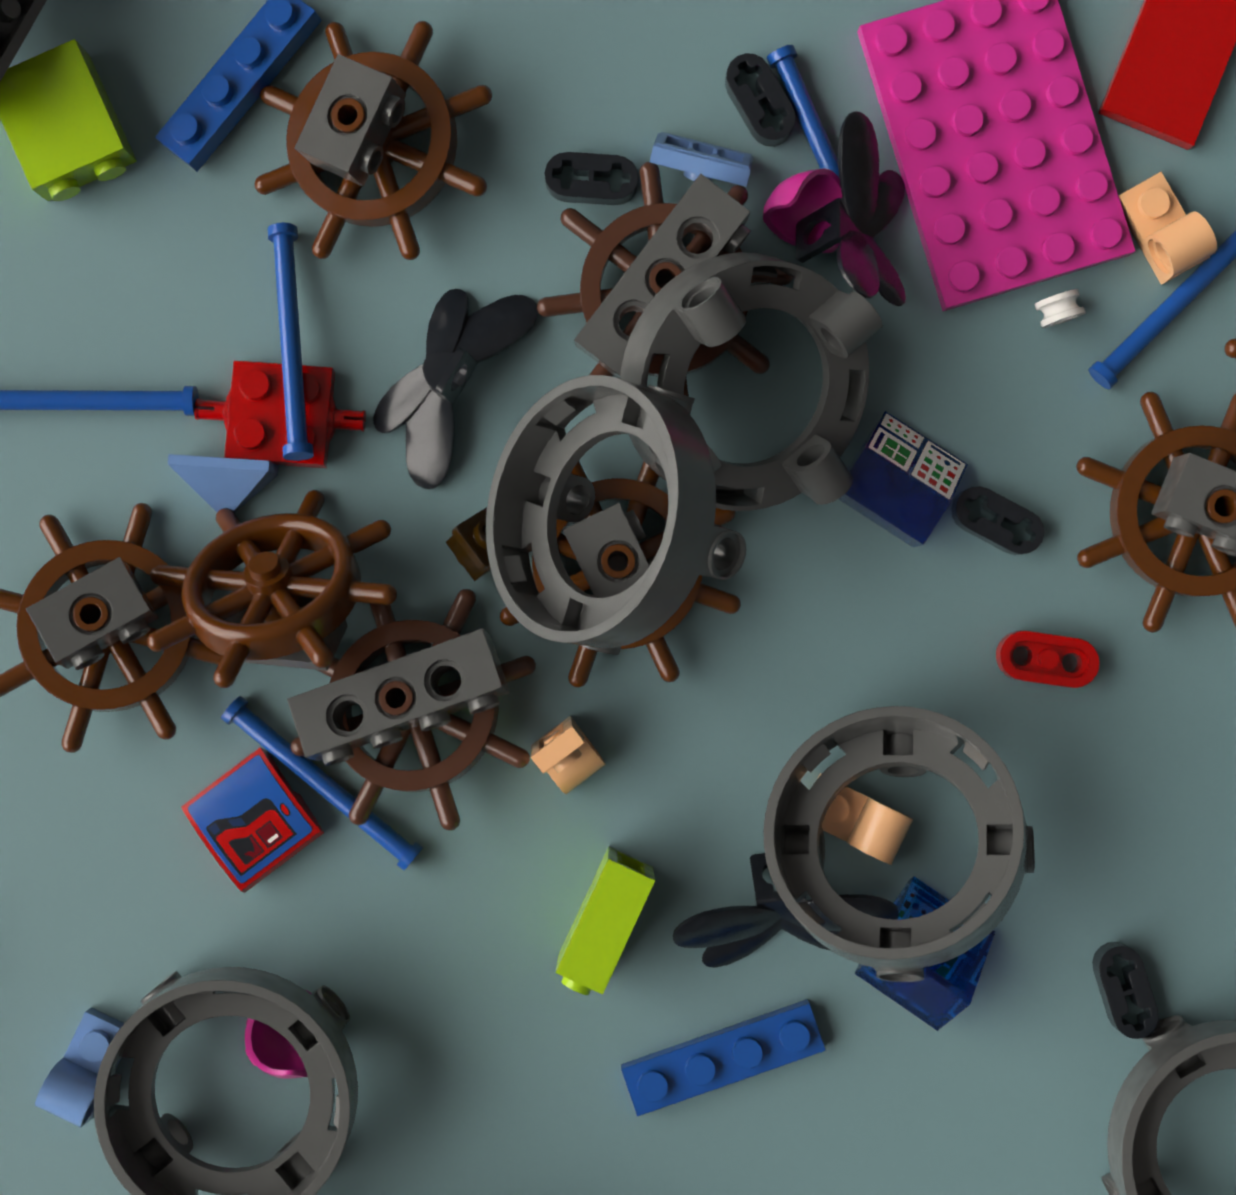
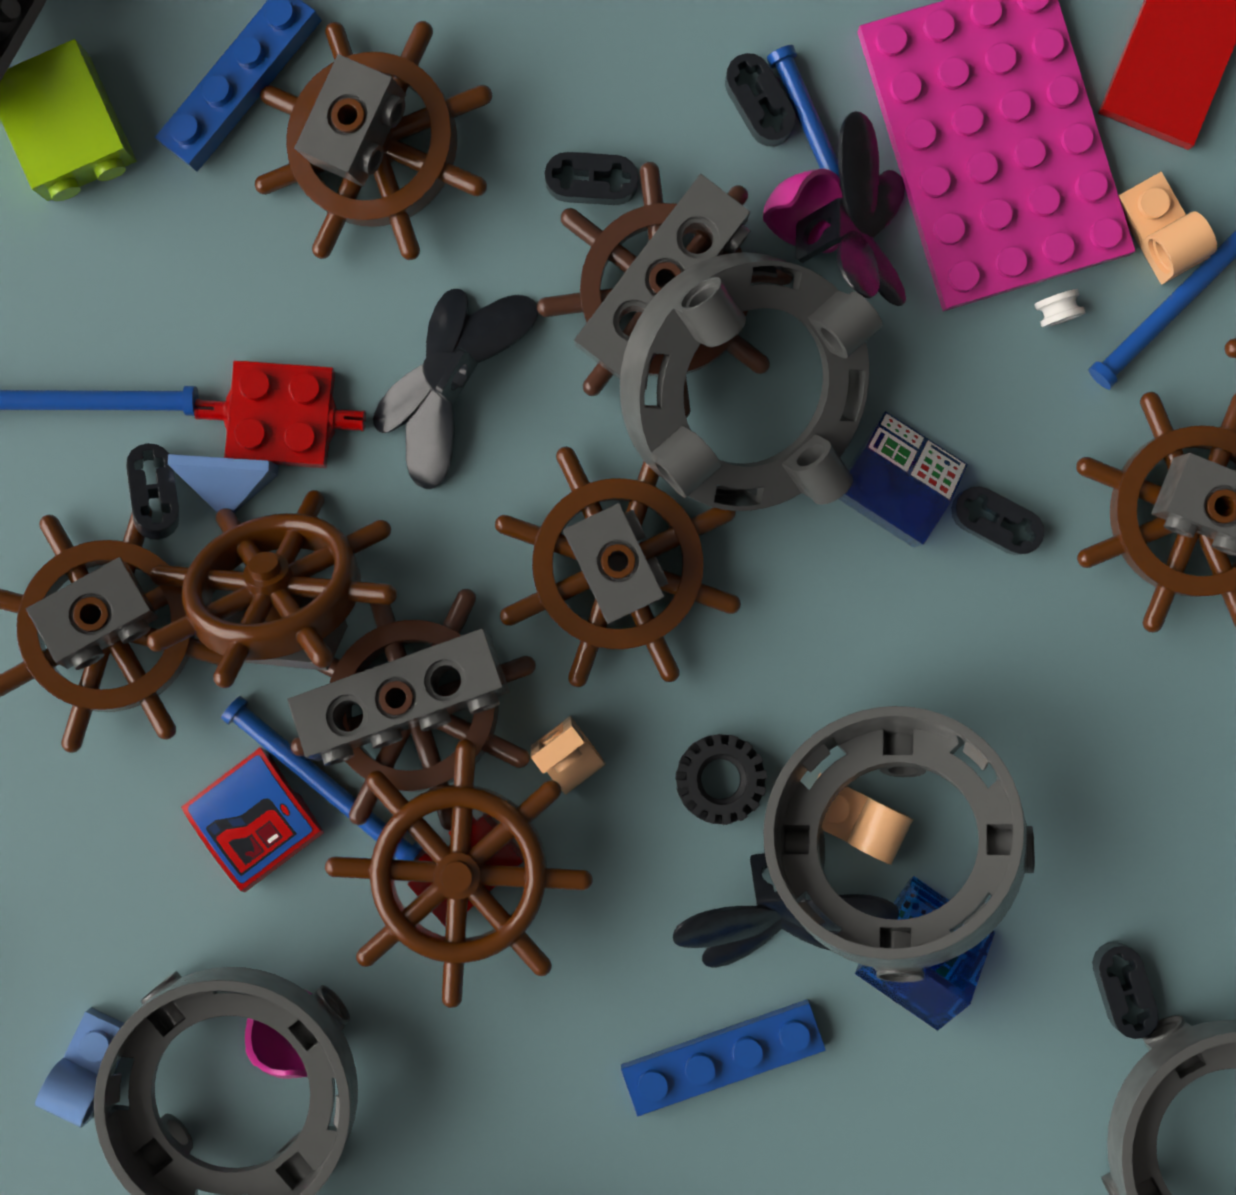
(141, 492): none -> black beam
(297, 444): blue bar -> none
(459, 874): none -> reddish brown brick
(470, 545): dark brown bracket -> none
(537, 488): dark grey piece -> none
(604, 922): lime brick -> none
(701, 157): medium blue plate -> none
(751, 779): none -> black tyre
(1046, 658): red plate -> none

